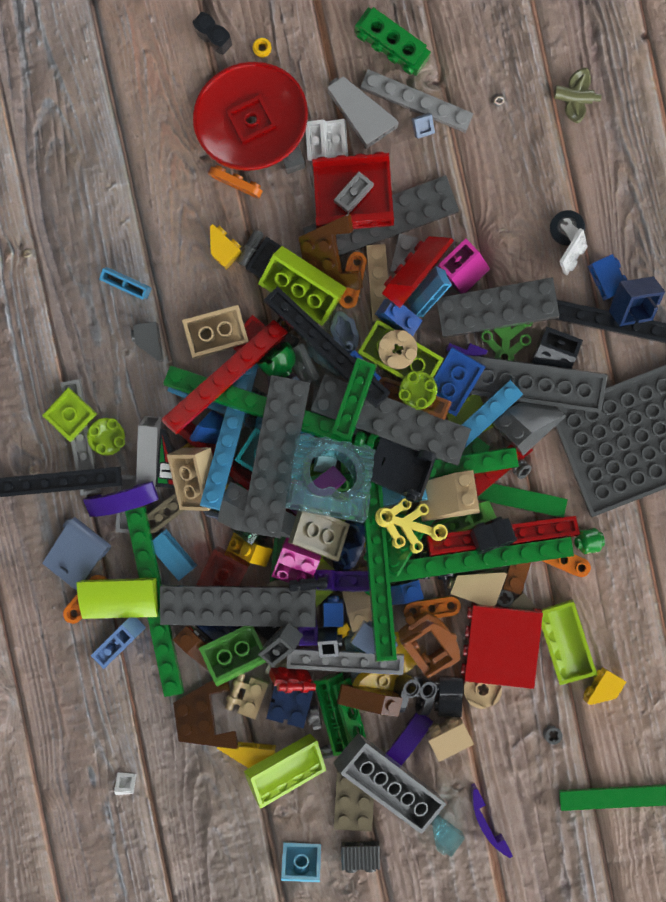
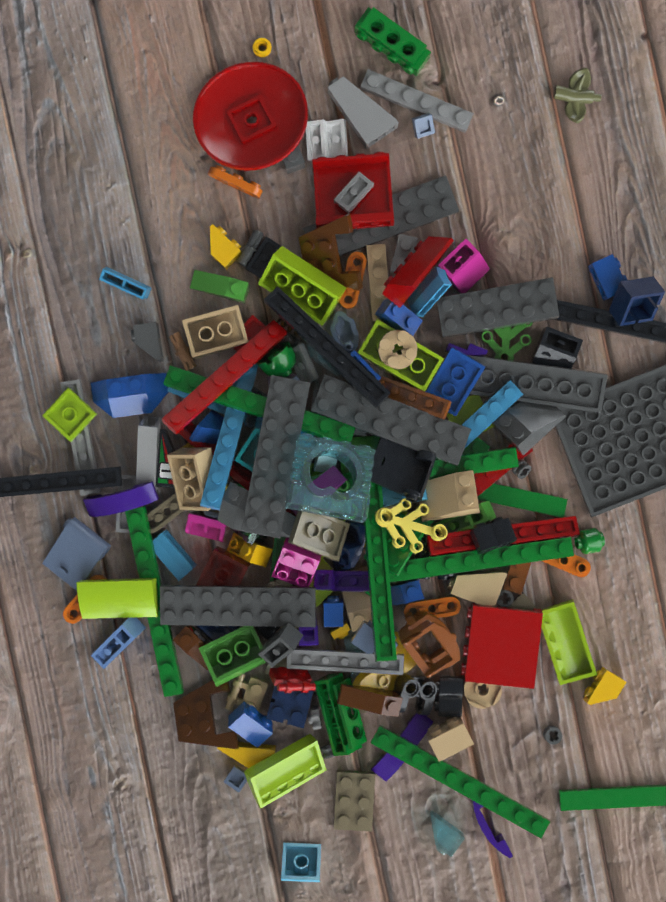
(106, 436): lime dish -> none
(125, 783): white slope -> none
(129, 394): none -> blue wedge
(182, 351): none -> medium nougat pin
(205, 527): none -> dark pink hinge
(211, 32): black brick -> none
(220, 286): none -> bright green slope
(236, 778): none -> sand blue plate
(250, 724): none -> blue brick
(308, 584): black axle -> none
(329, 642): black brick -> none
(354, 398): green plate -> none
(360, 856): dark grey brick -> none
(364, 439): green wheel -> none
(389, 783): dark grey brick -> none
(418, 390): lime dish -> none
(460, 781): none -> green plate
(569, 229): plate -> none

